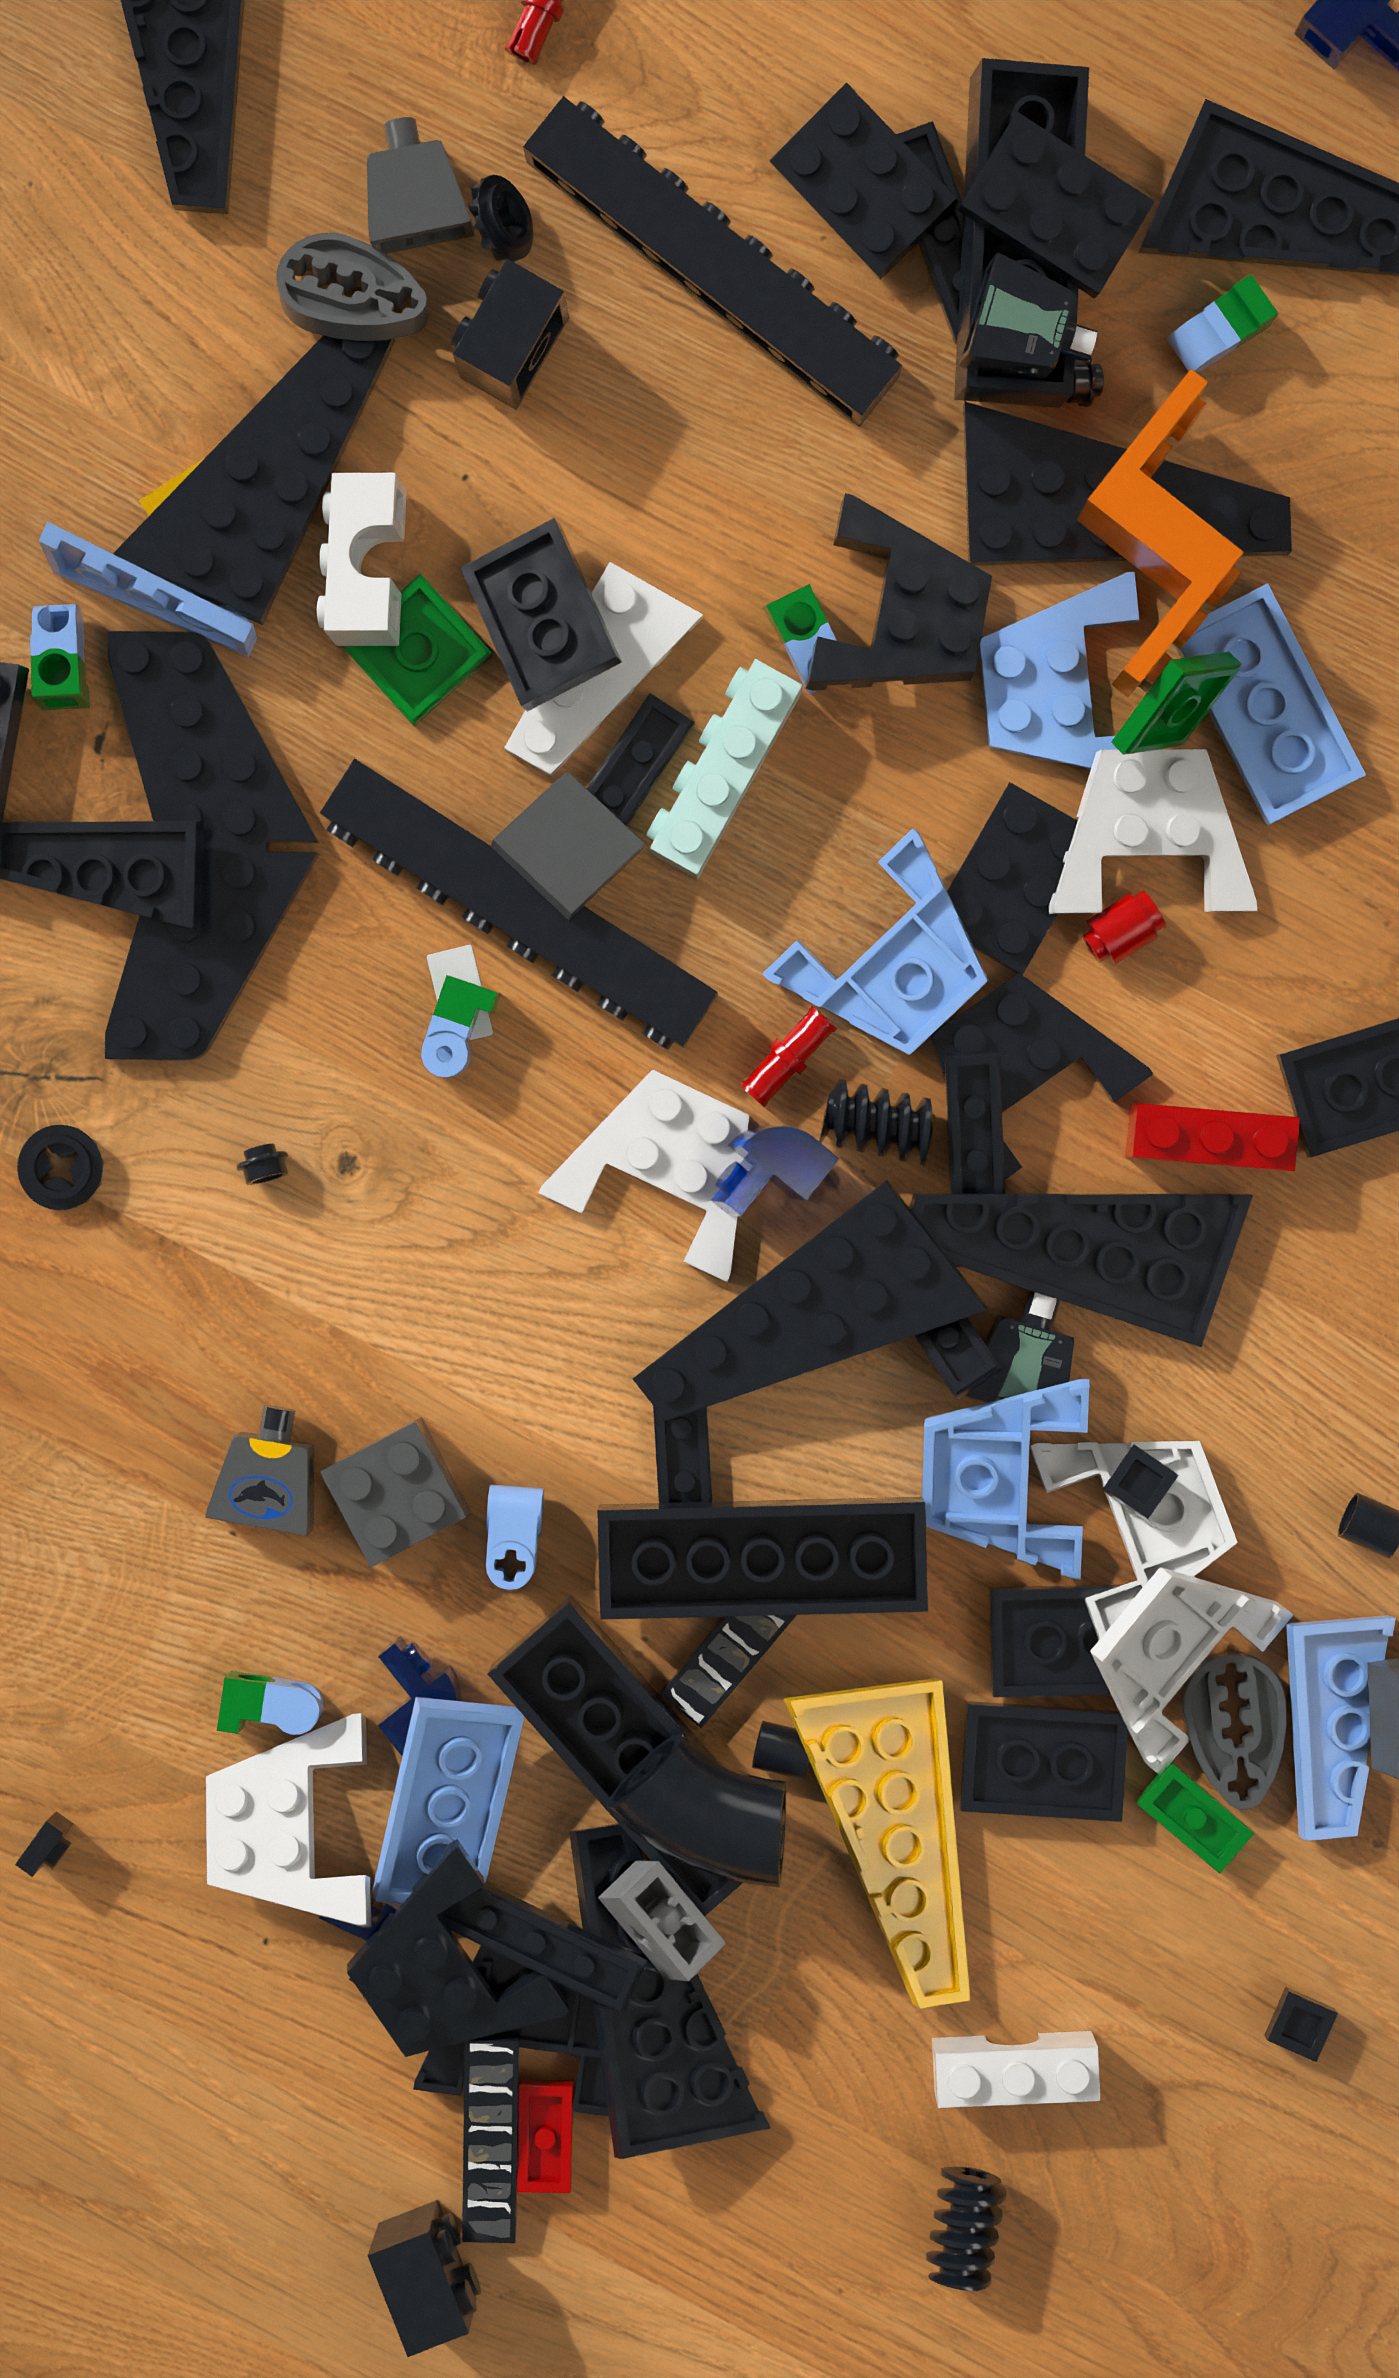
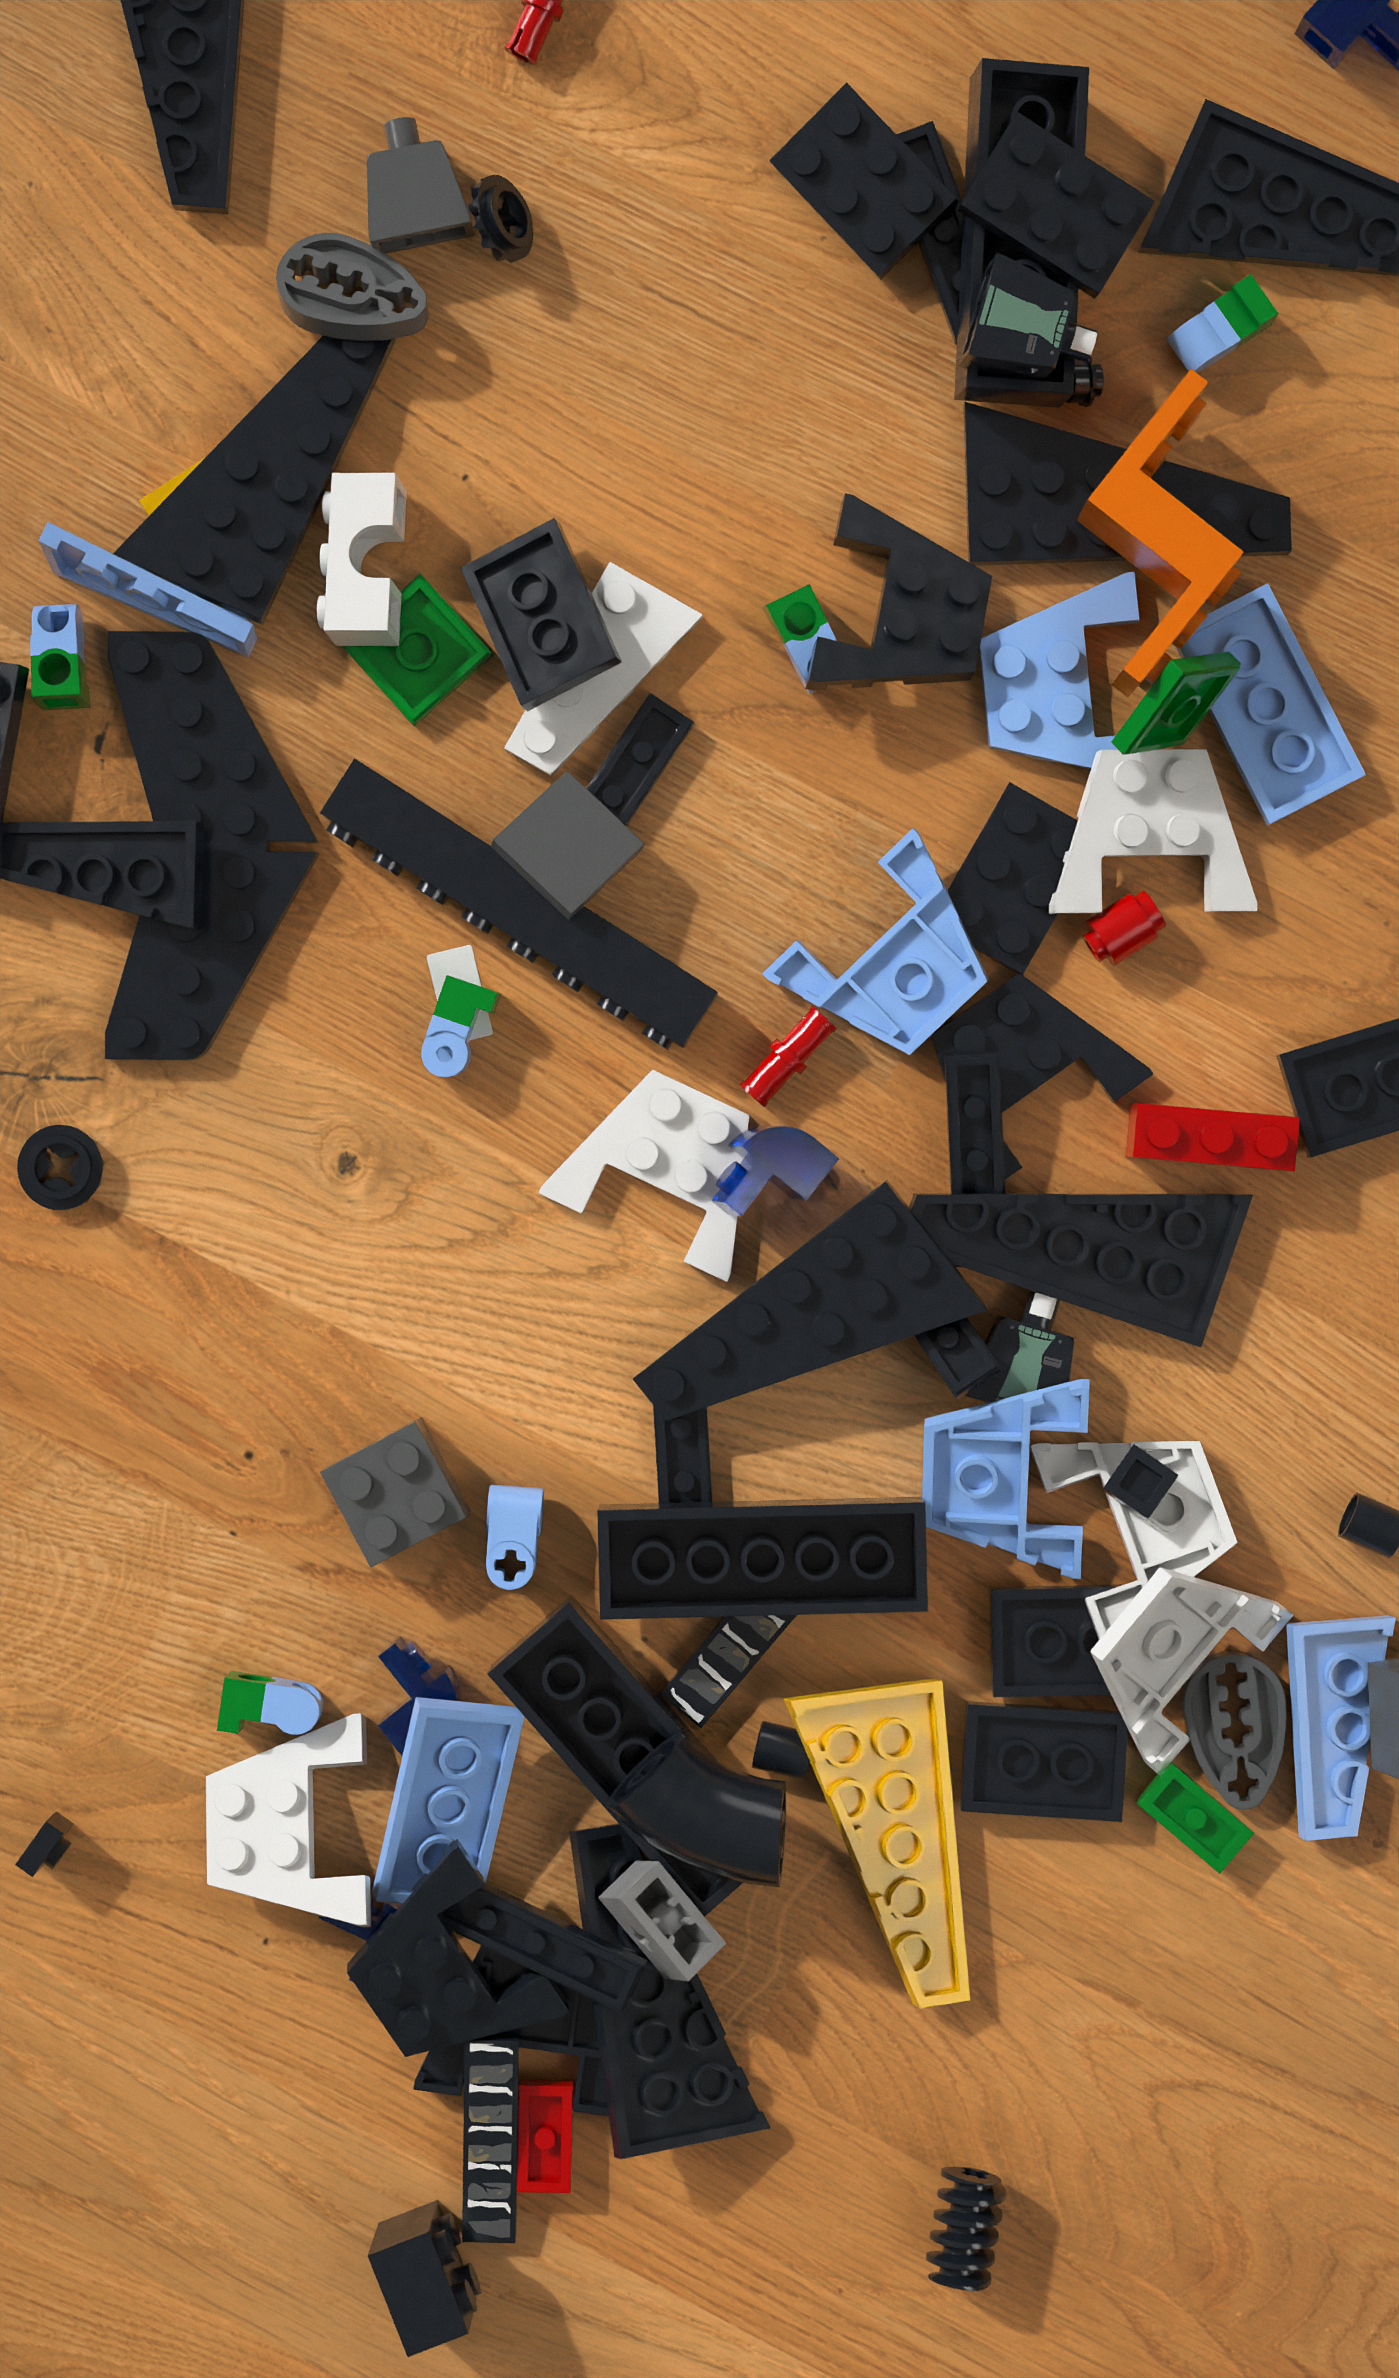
(263, 1164): black plate -> none
(267, 1478): dark grey torso -> none
(509, 332): black brick -> none
(712, 260): black brick -> none
(726, 768): light aqua brick -> none
(878, 1121): black piece -> none
(1050, 2070): white arch -> none
(1301, 2024): black plate -> none

